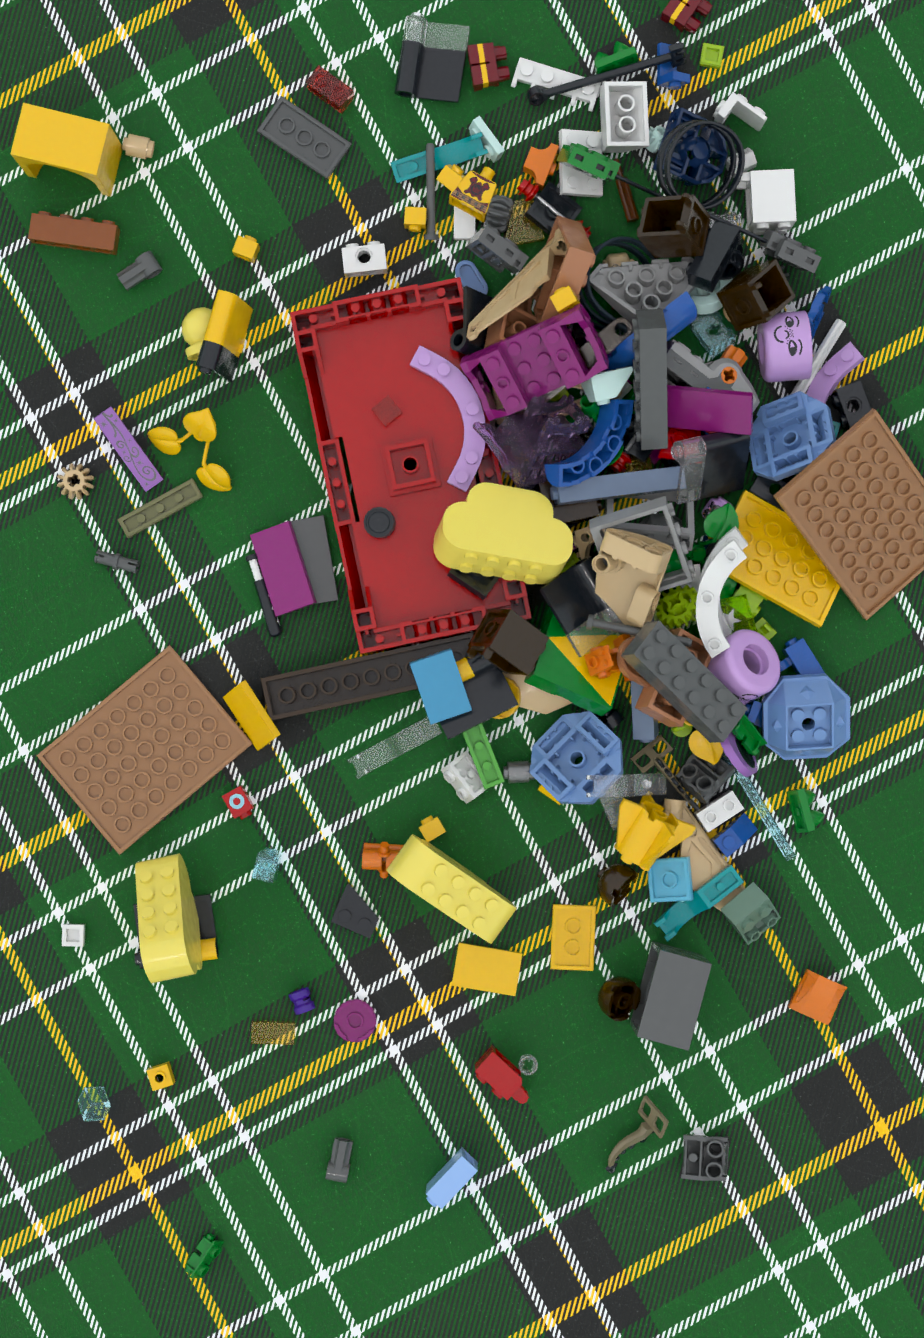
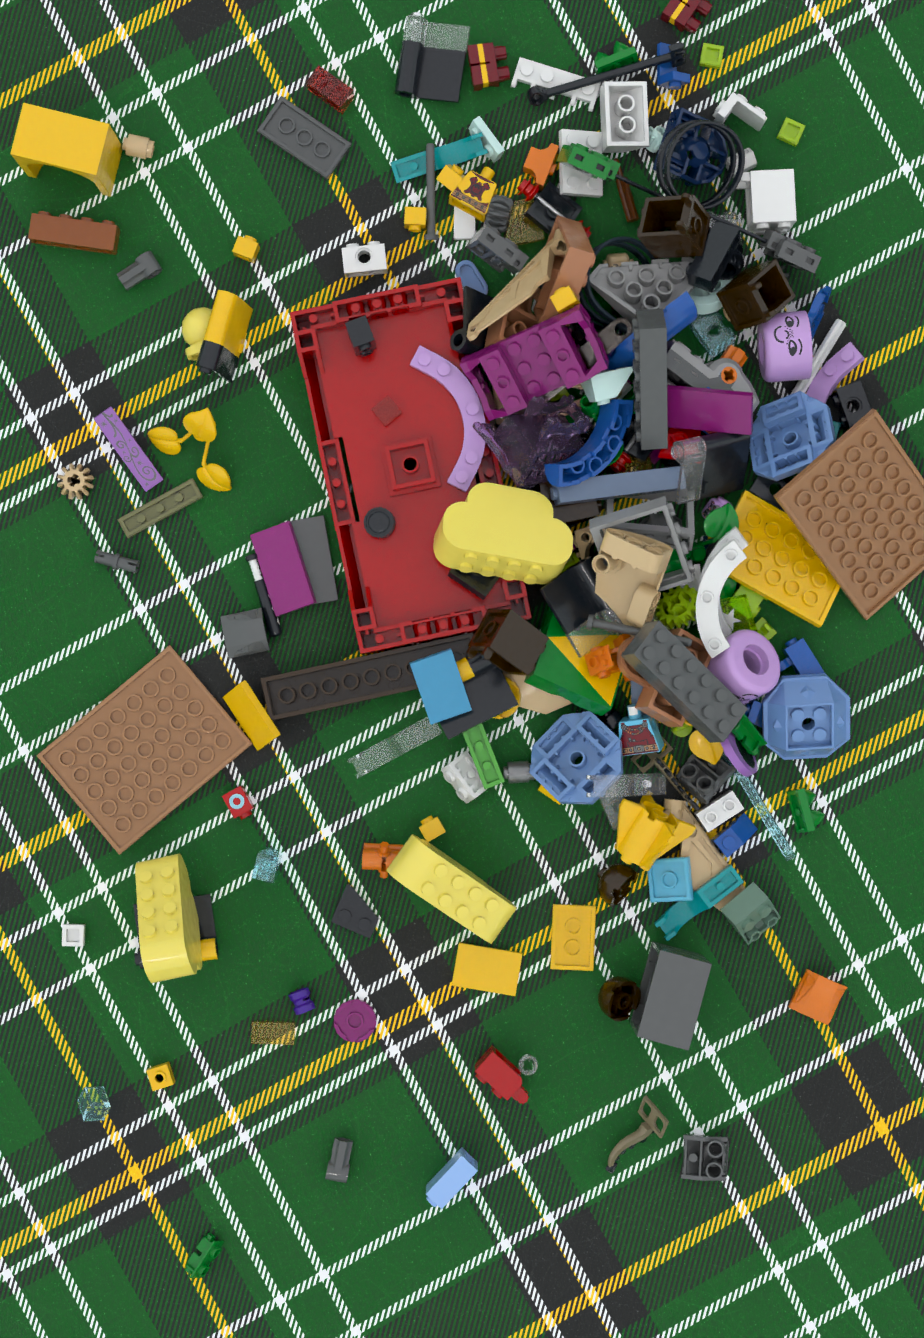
(244, 633): none -> dark grey slope
(361, 336): none -> black brick
(639, 733): none -> torso
(791, 132): none -> lime tile

